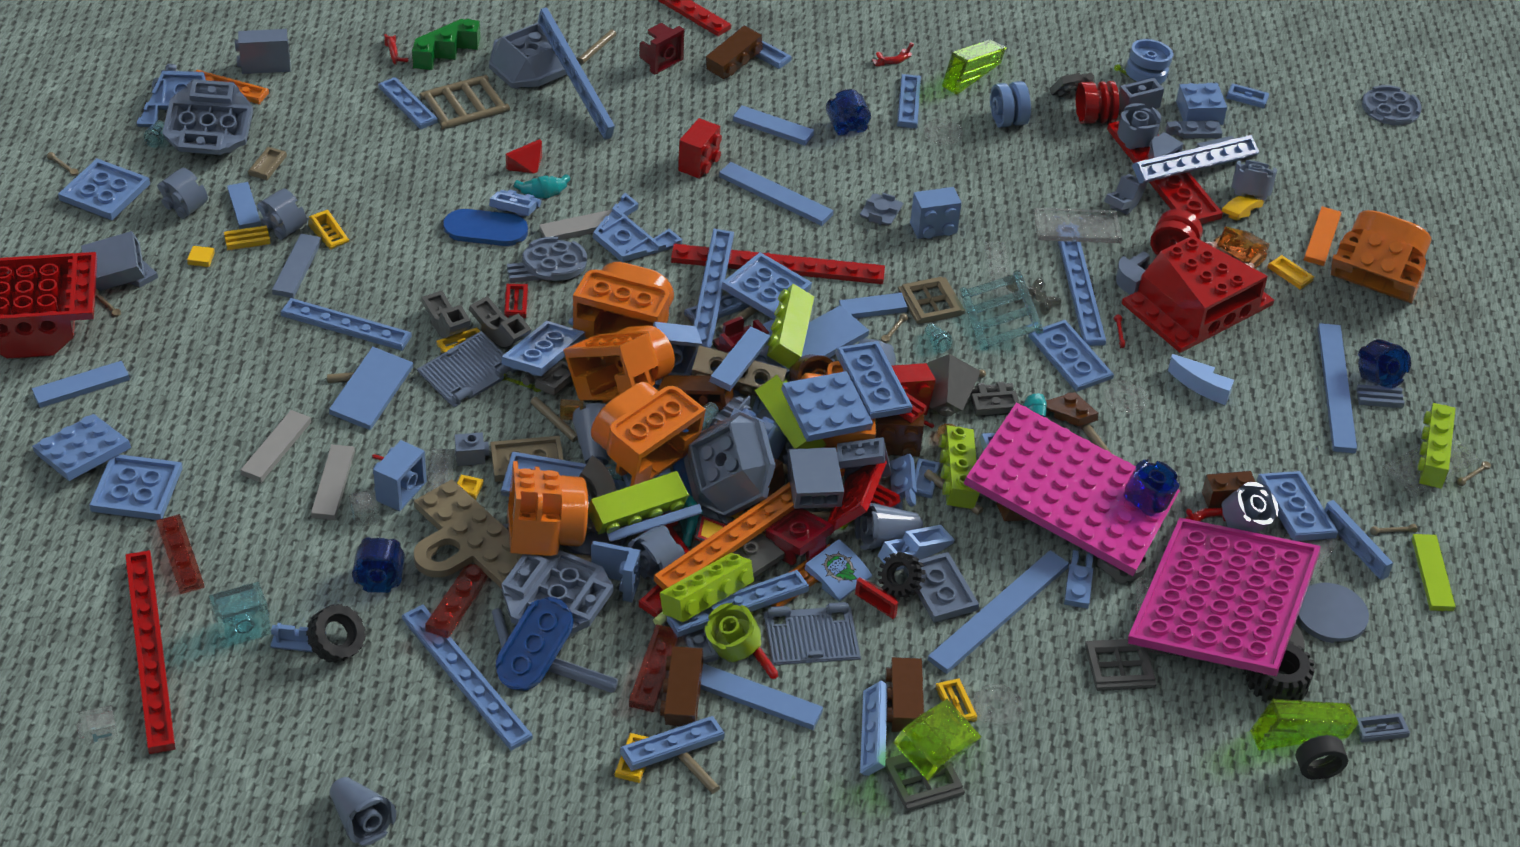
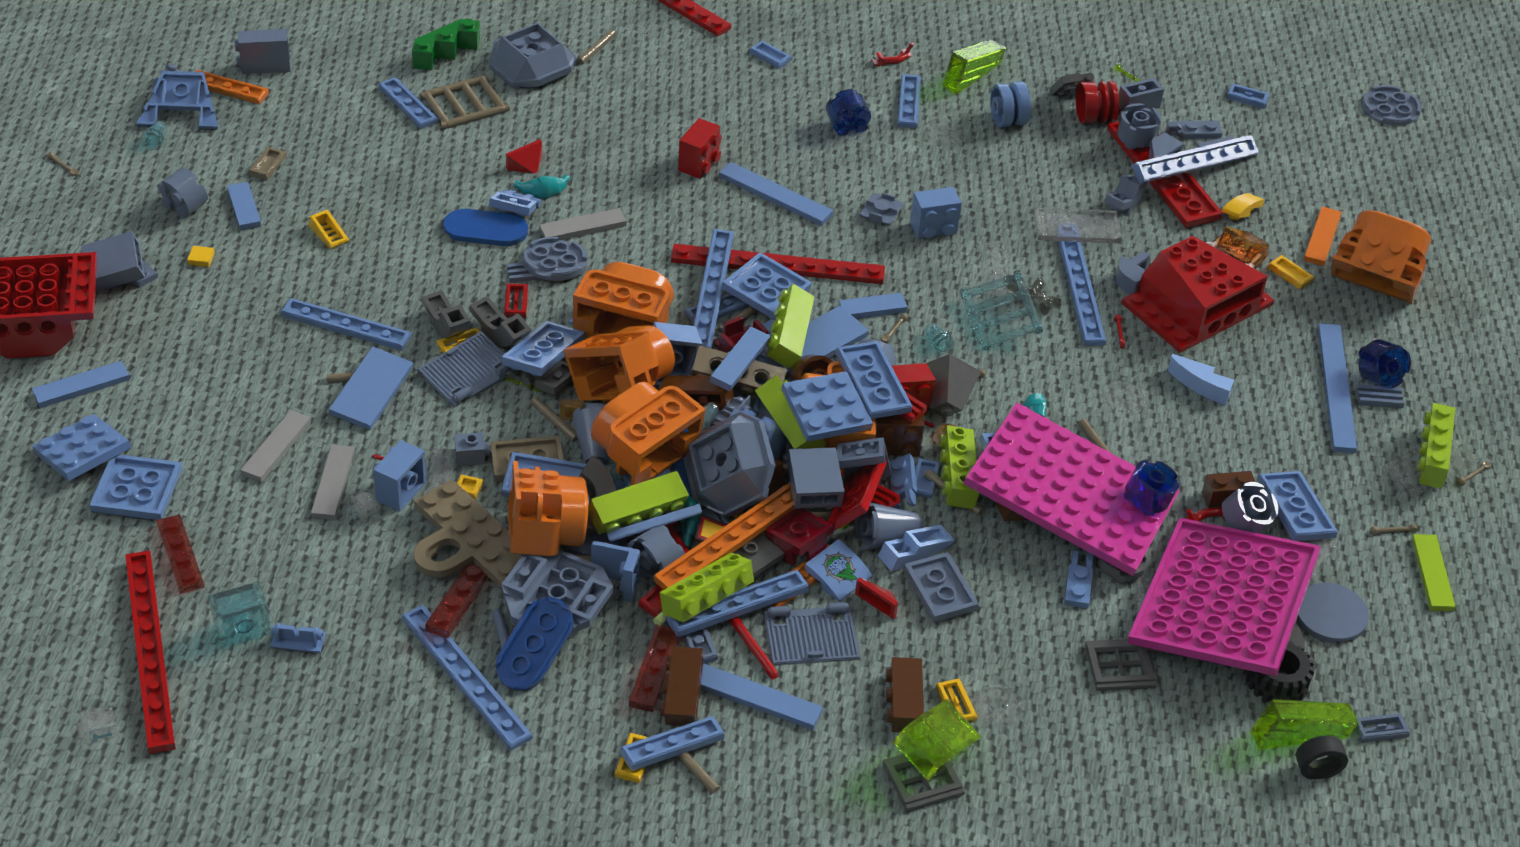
(104, 189): medium blue plate -> none
(115, 312): dark tan hinge -> none
(208, 118): sand blue piece -> none
(247, 237): yellow tile -> none
(282, 213): sand blue brick -> none
(297, 266): sand blue tile -> none
(322, 646): black tyre -> none
(362, 811): sand blue cone -> none
(378, 564): clear blue brick -> none
(390, 41): red piece -> none
(576, 73): medium blue tile -> none
(583, 675): sand blue axle -> none
(627, 239): medium blue wing -> none
(664, 49): dark red panel -> none
(733, 632): lime brick -> none
(734, 52): reddish brown brick -> none
(773, 125): medium blue tile -> none
(874, 728): light blue tile -> none
(888, 573): black tyre -> none
(956, 308): dark tan piece -> none
(993, 398): dark grey plate -> none
(997, 612): medium blue tile -> none
(1071, 356): medium blue tile -> none
(1072, 409): reddish brown wing -> none
(1149, 60): medium blue wheel -> none
(1174, 227): red wheel -> none
(1201, 102): medium blue brick -> none
(1253, 179): sand blue brick -> none
(1359, 541): medium blue tile -> none

